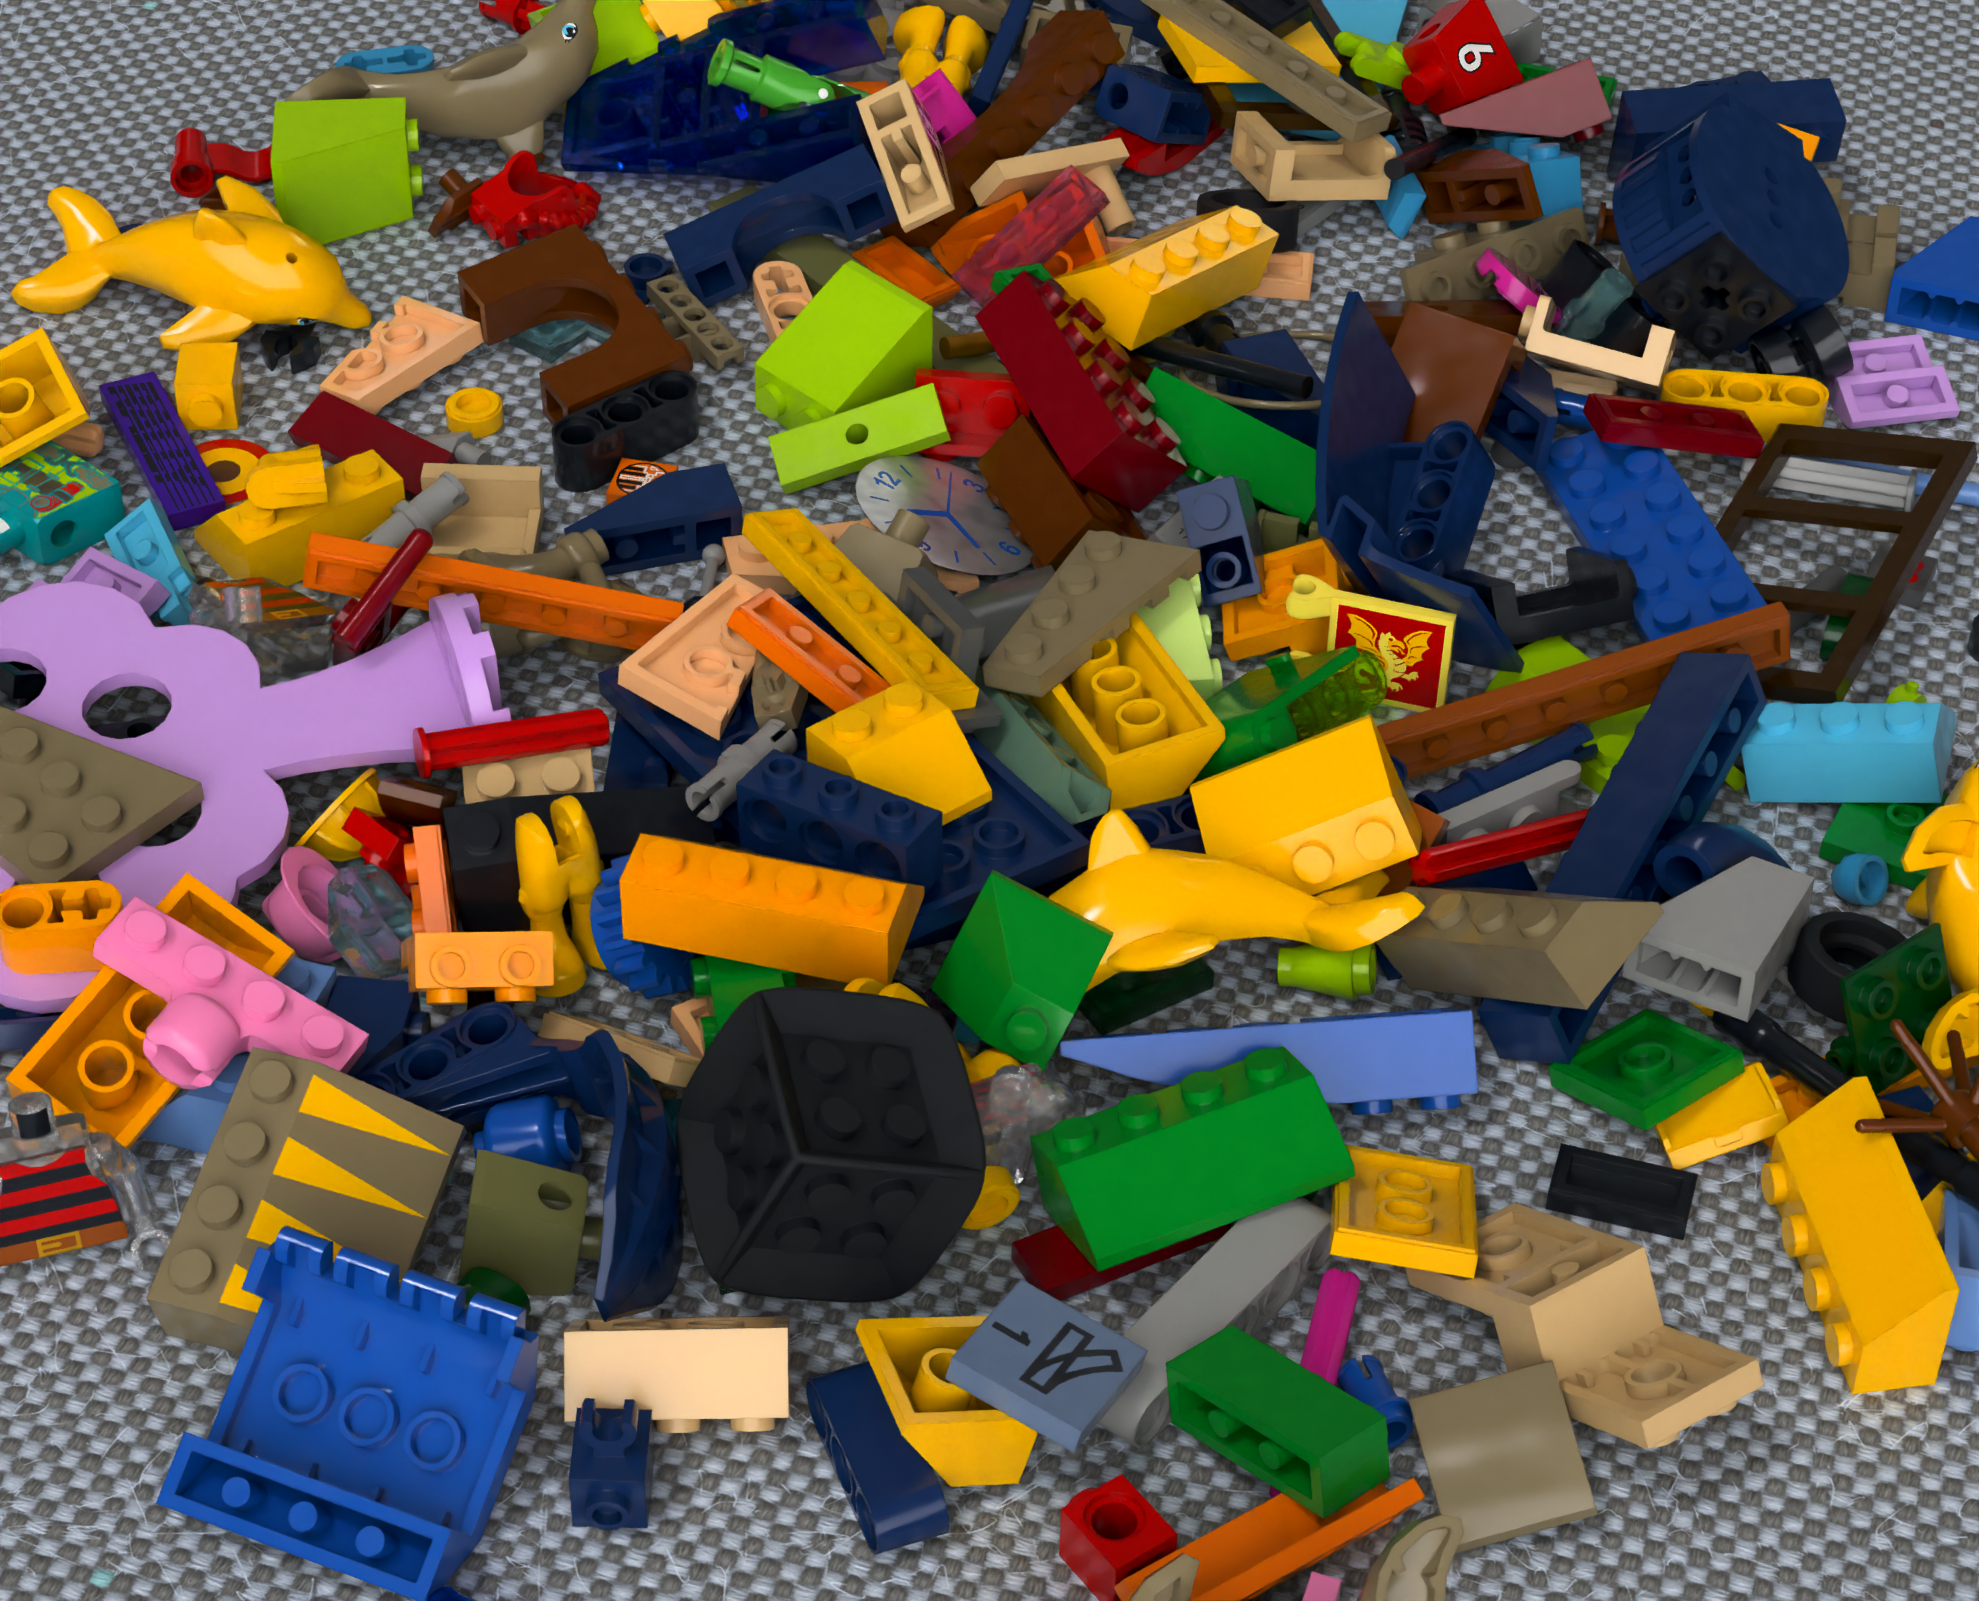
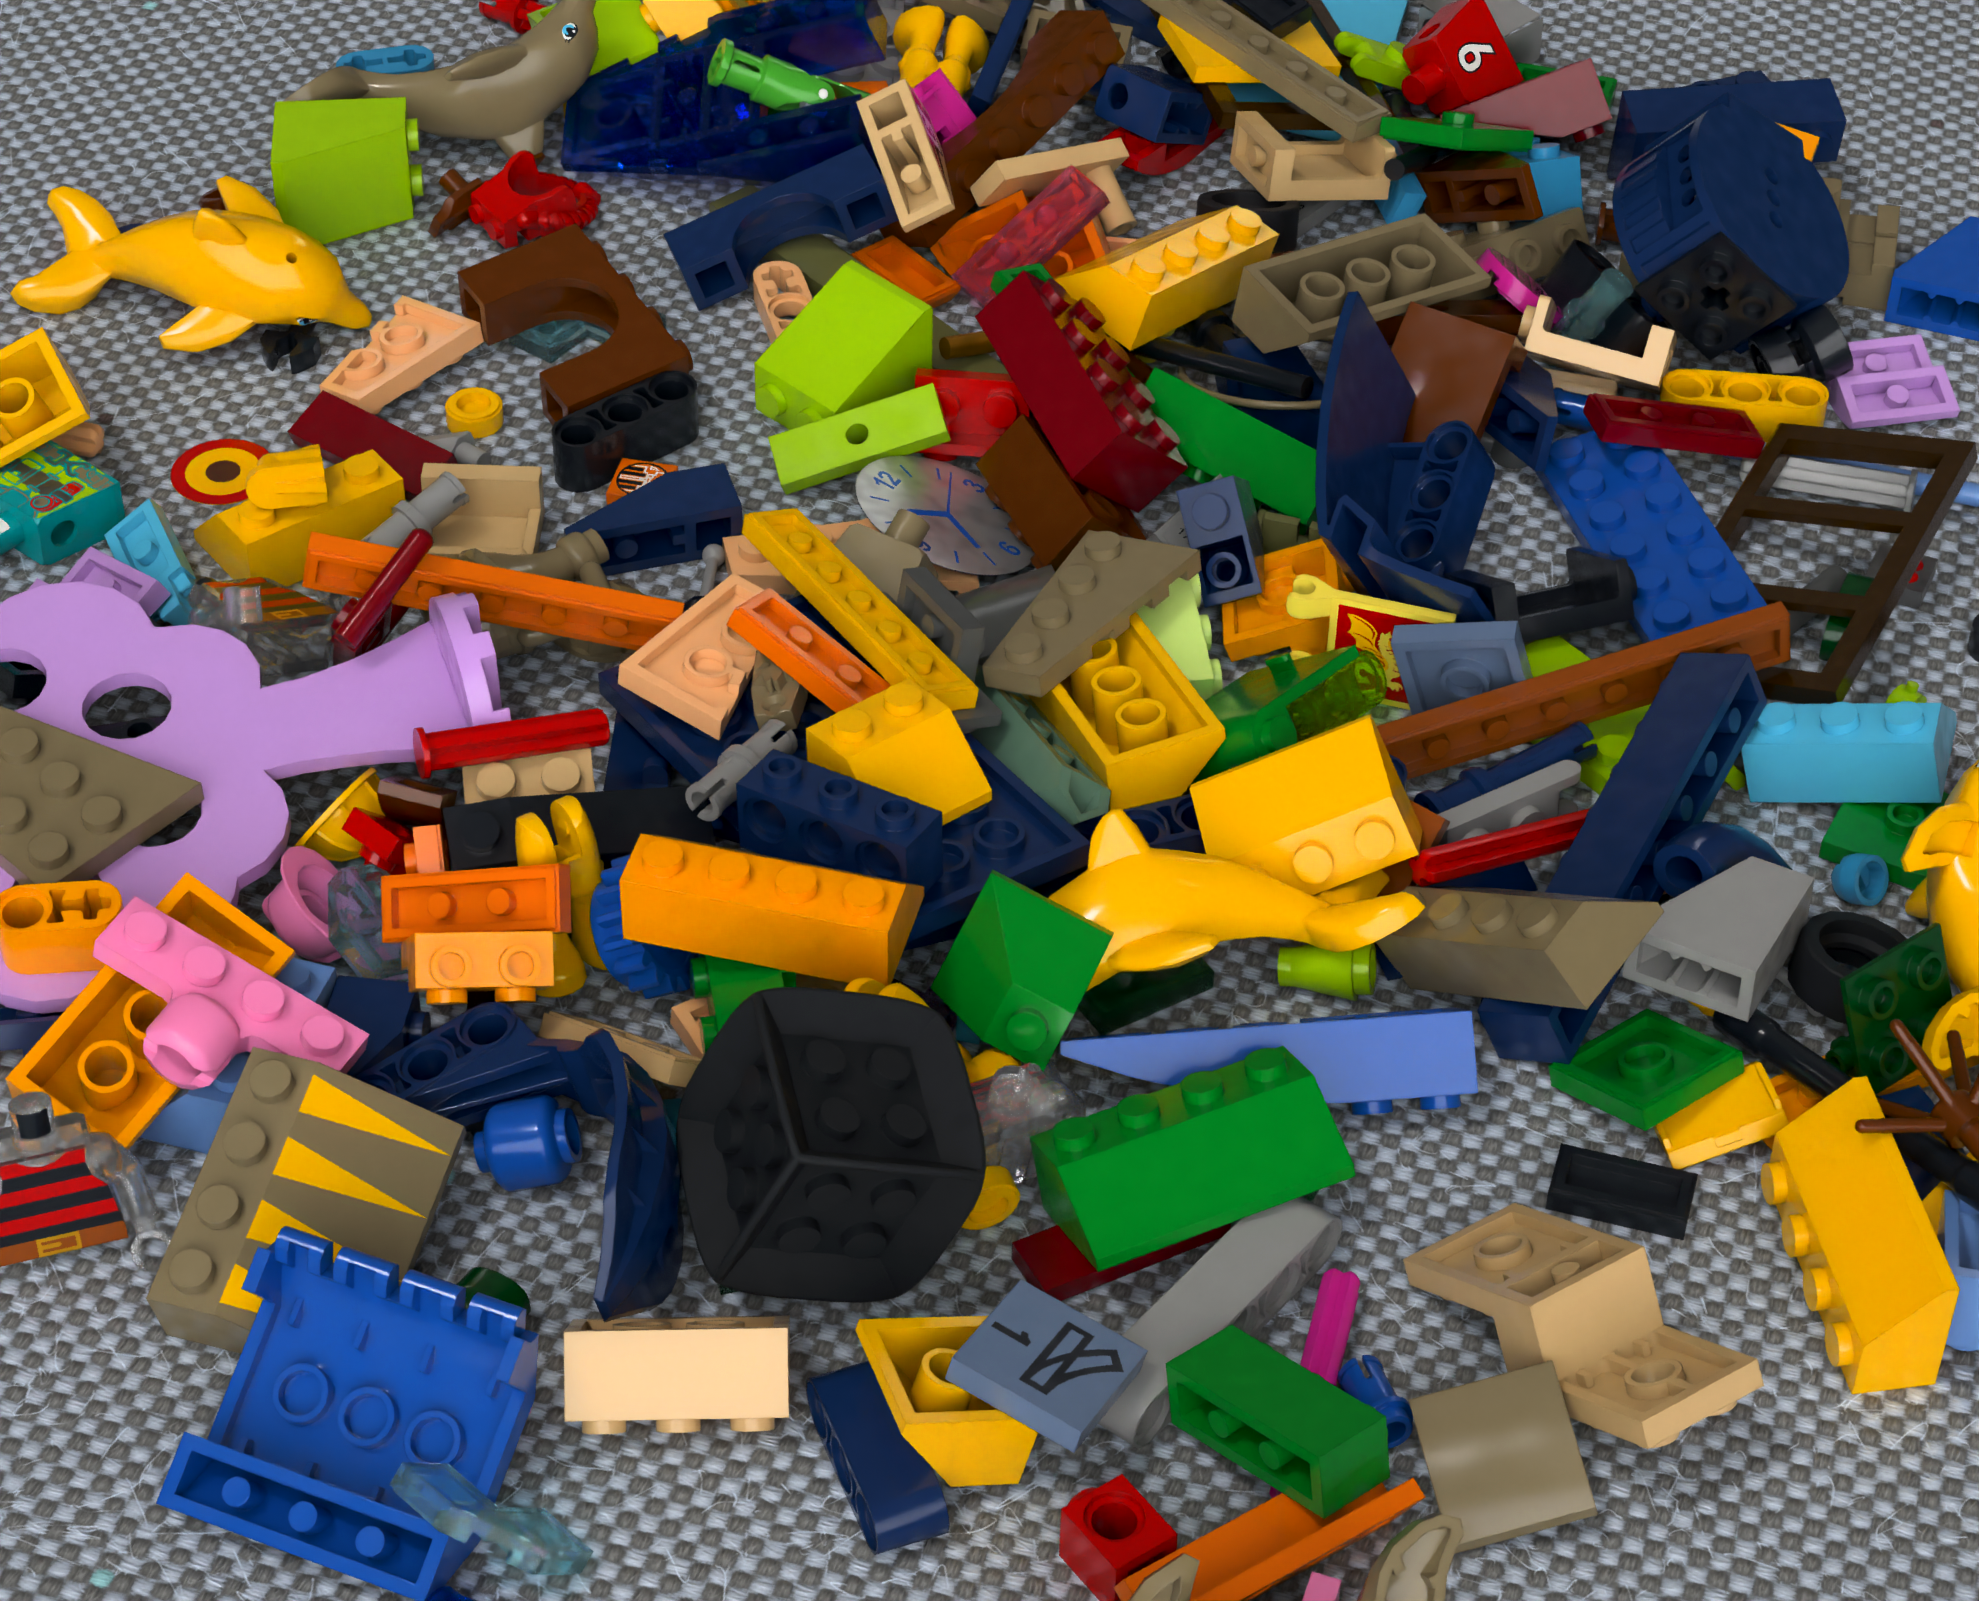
(162, 450): dark purple tile -> none
(197, 163): red flag -> none
(209, 386): yellow brick -> none
(457, 1508): none -> clear light blue tile
(477, 901): none -> orange tile
(529, 1224): olive torso -> none
(611, 1466): dark blue brick -> none
(645, 268): dark blue plate -> none
(681, 321): dark tan piece -> none
(1304, 291): none -> dark tan slope
(1406, 1212): yellow tile -> none
(1456, 132): none -> green plate
(1457, 660): none -> sand blue tile

